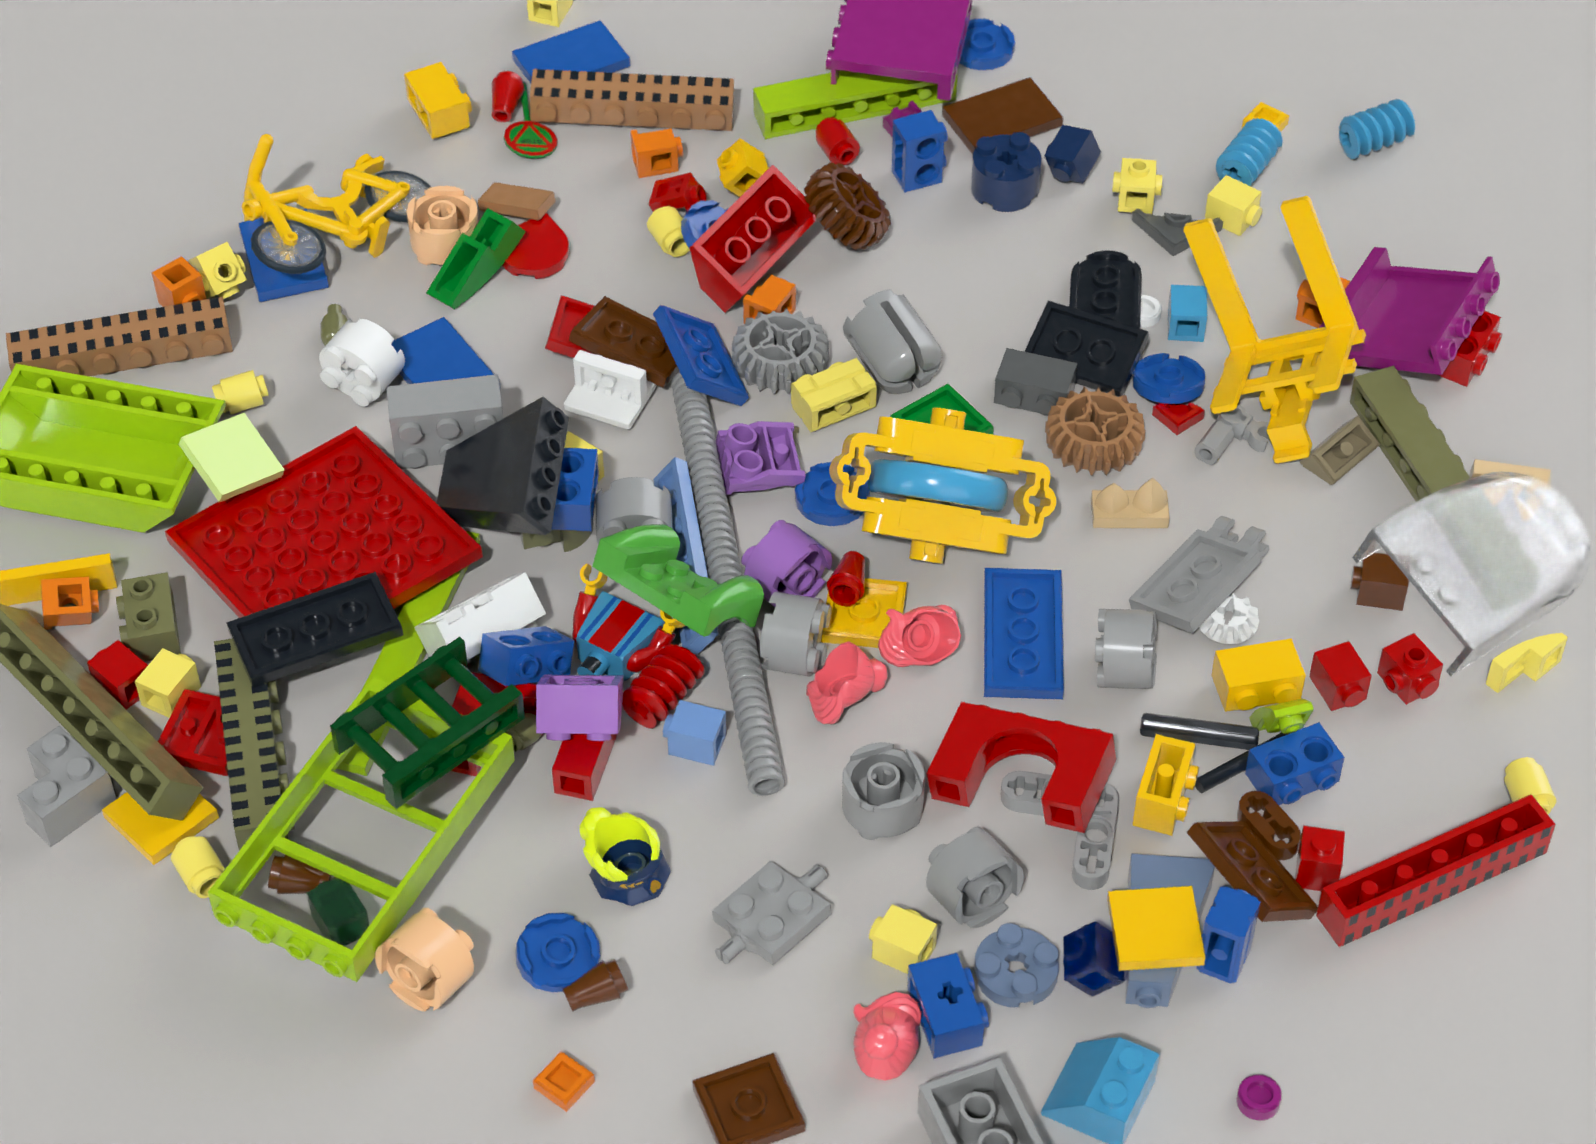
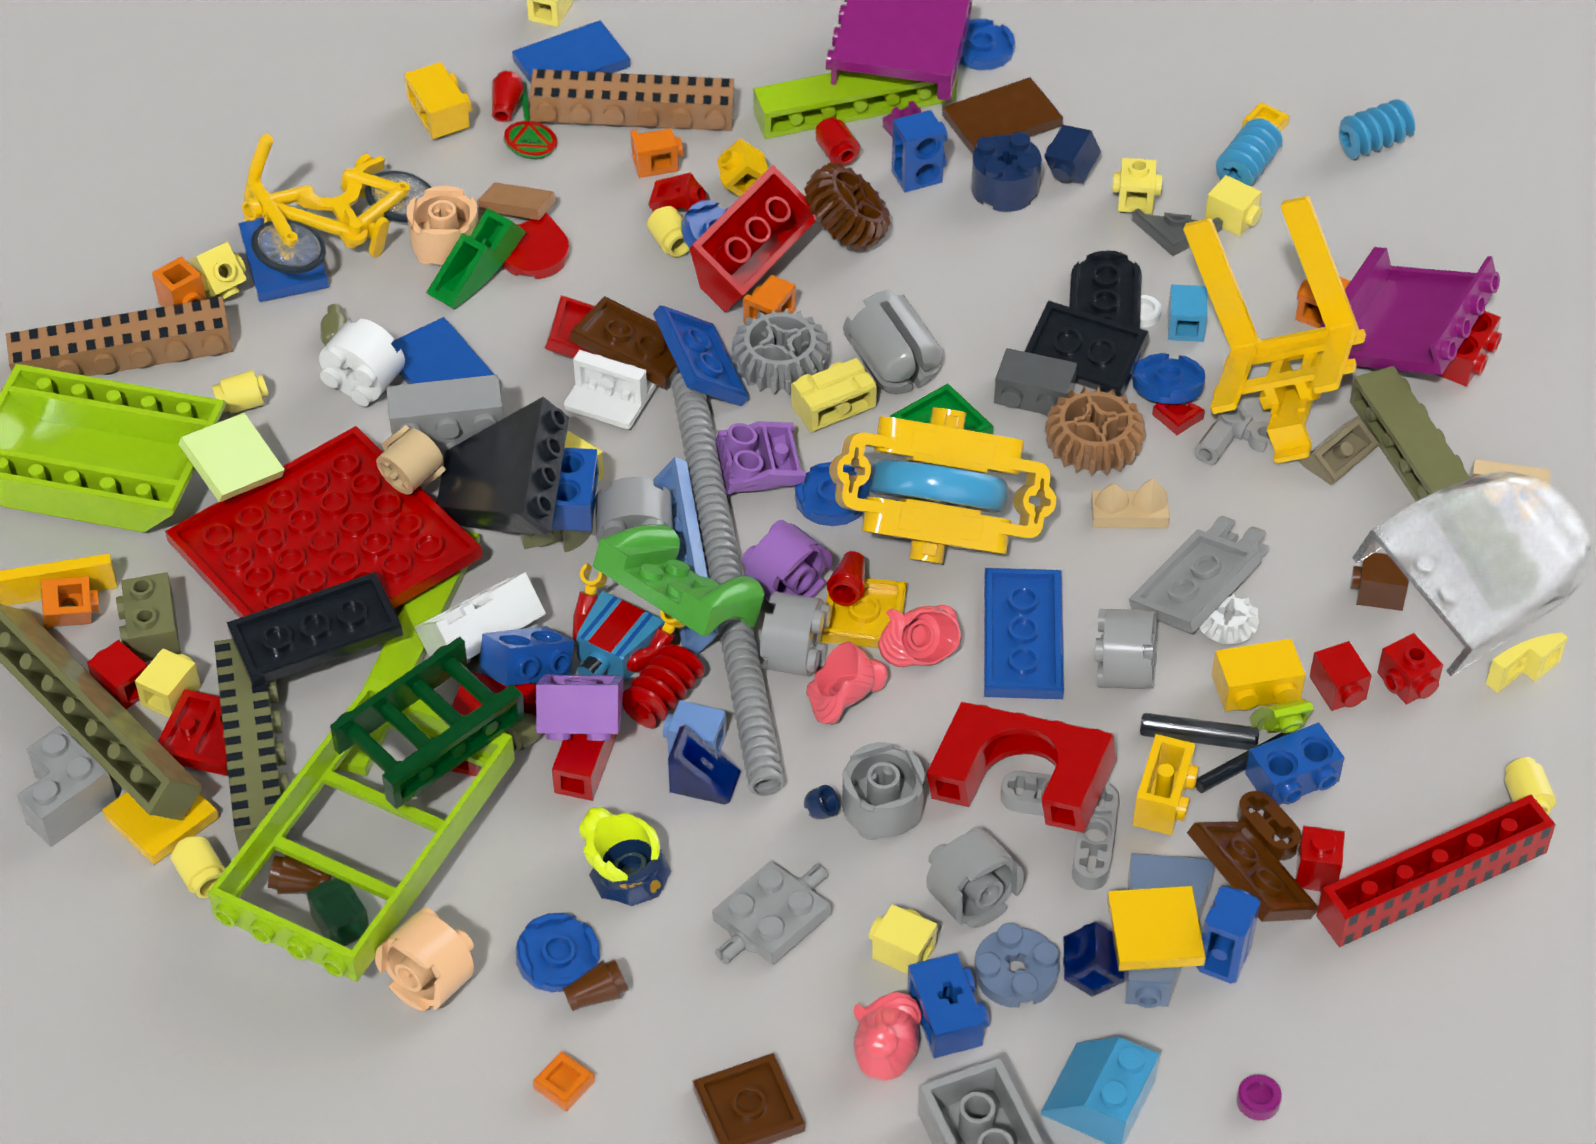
(410, 460): none -> tan piece
(700, 770): none -> clear blue slope
(827, 808): none -> dark blue hinge

